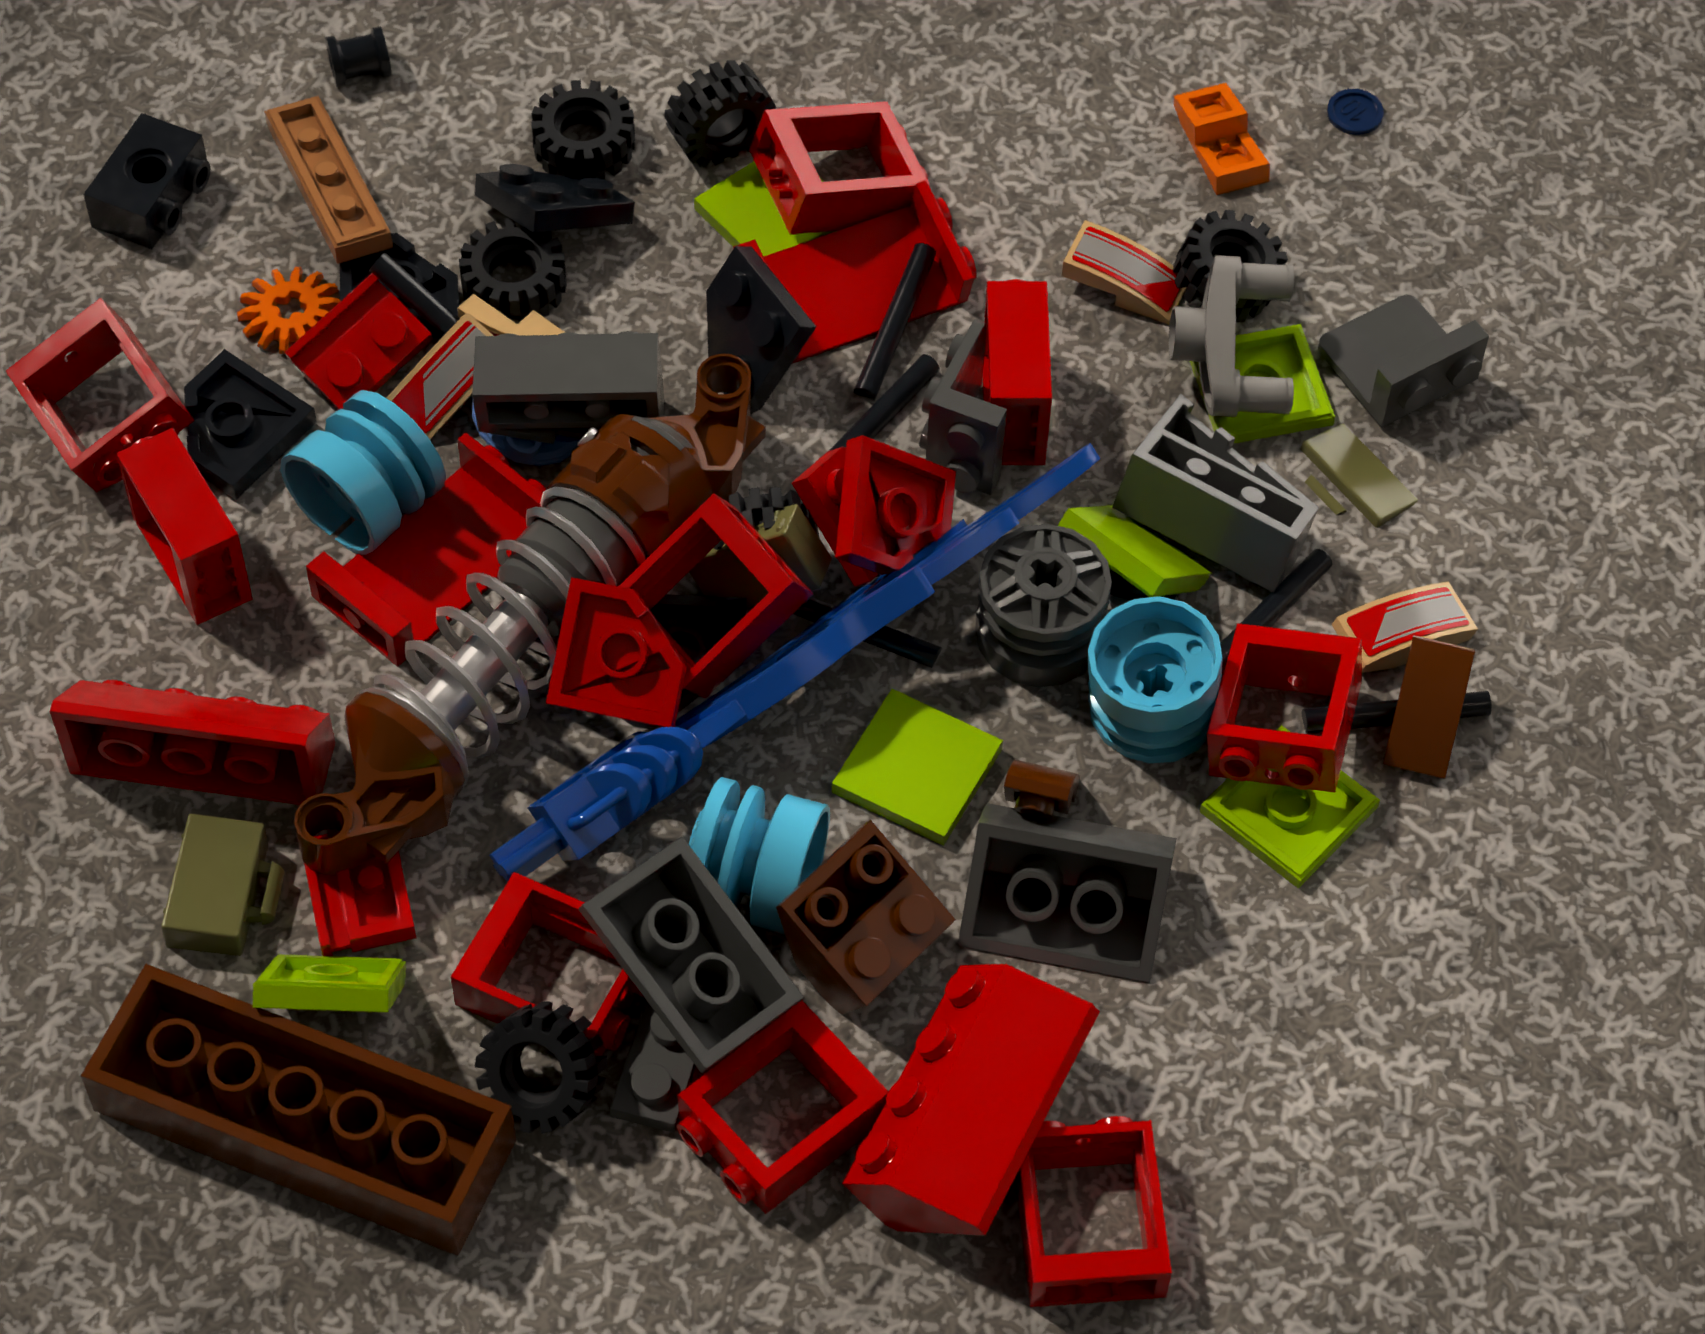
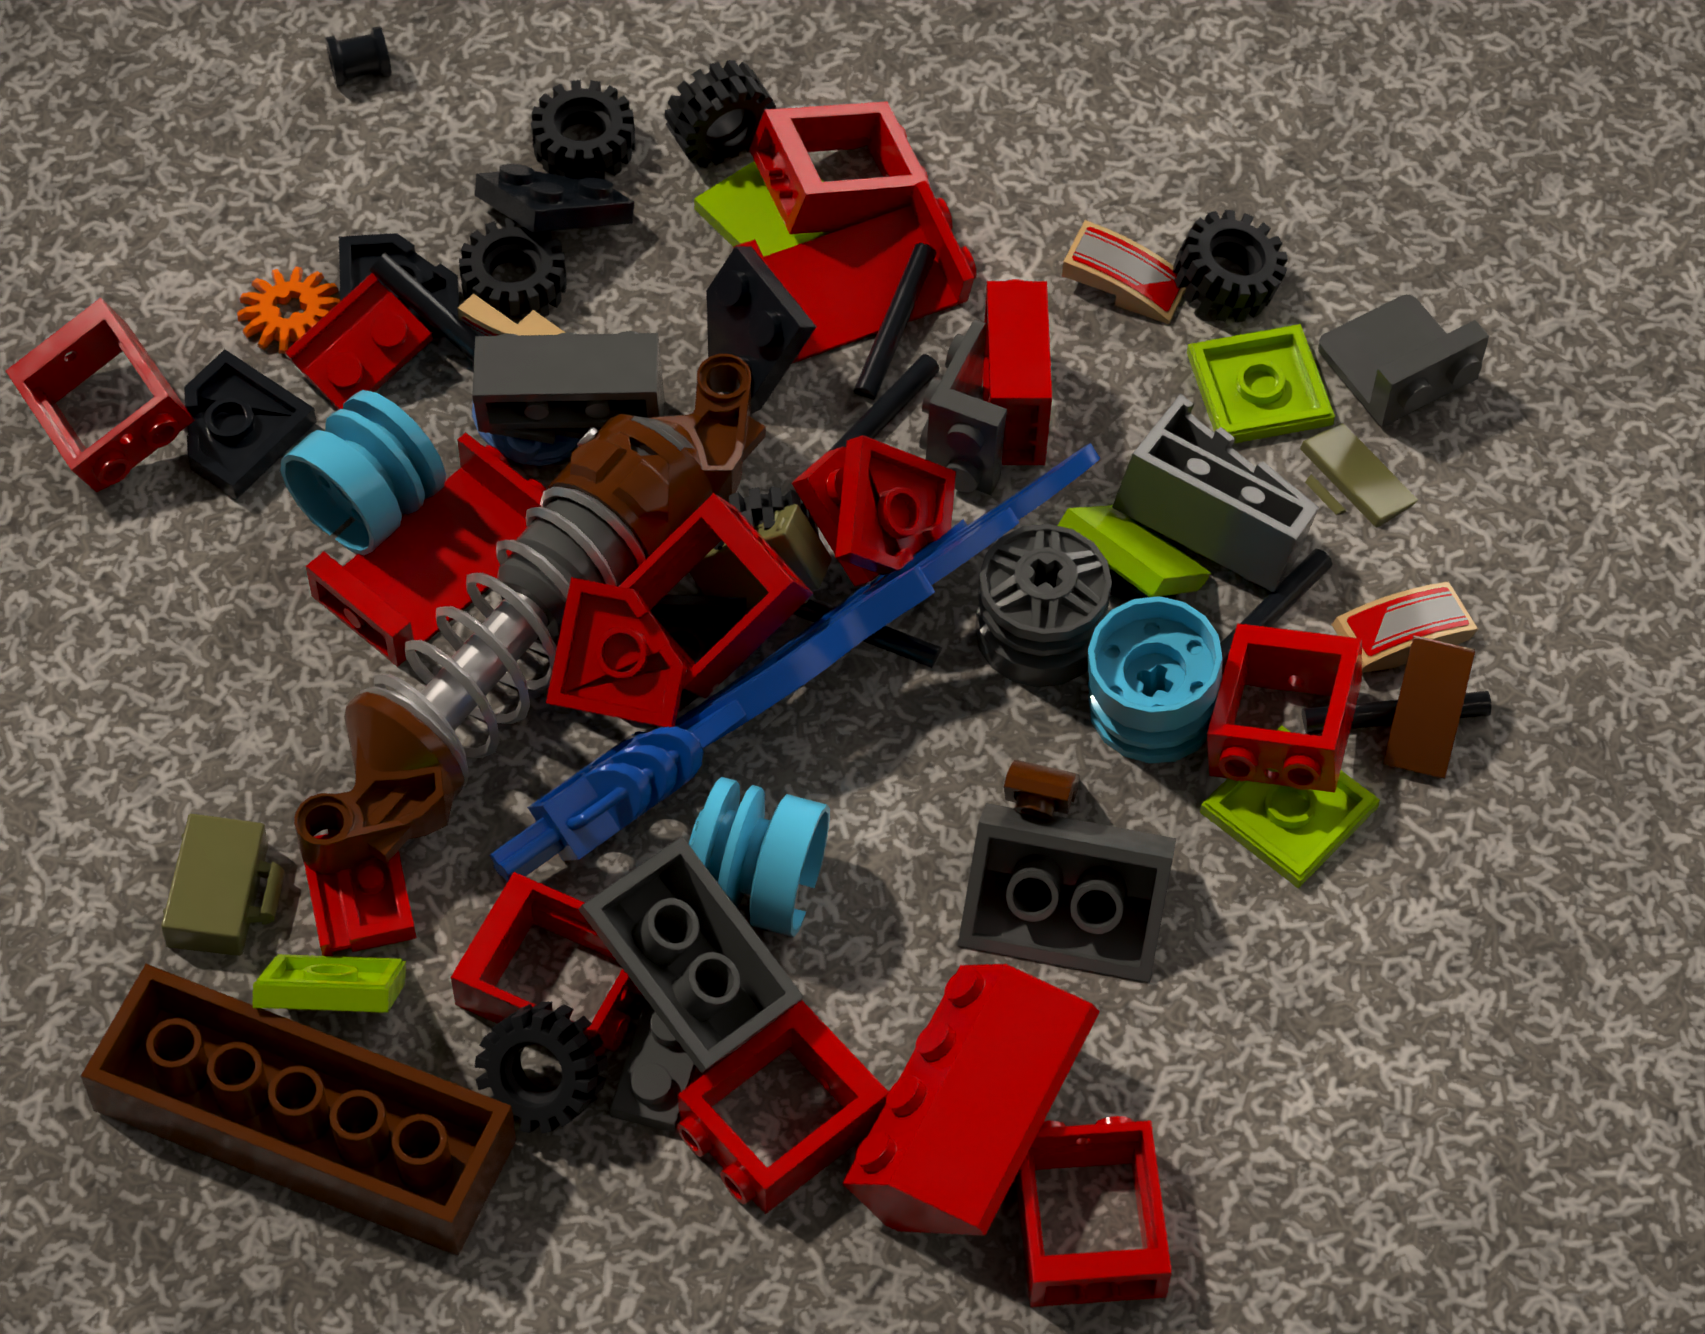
(147, 181): black brick -> none
(185, 525): red window -> none
(194, 741): red slope -> none
(328, 179): medium nougat tile -> none
(442, 378): slope -> none
(860, 920): reddish brown slope -> none
(917, 766): lime tile -> none
(1210, 337): light grey connector -> none
(1220, 138): orange slope -> none
(1355, 111): dark blue piece -> none

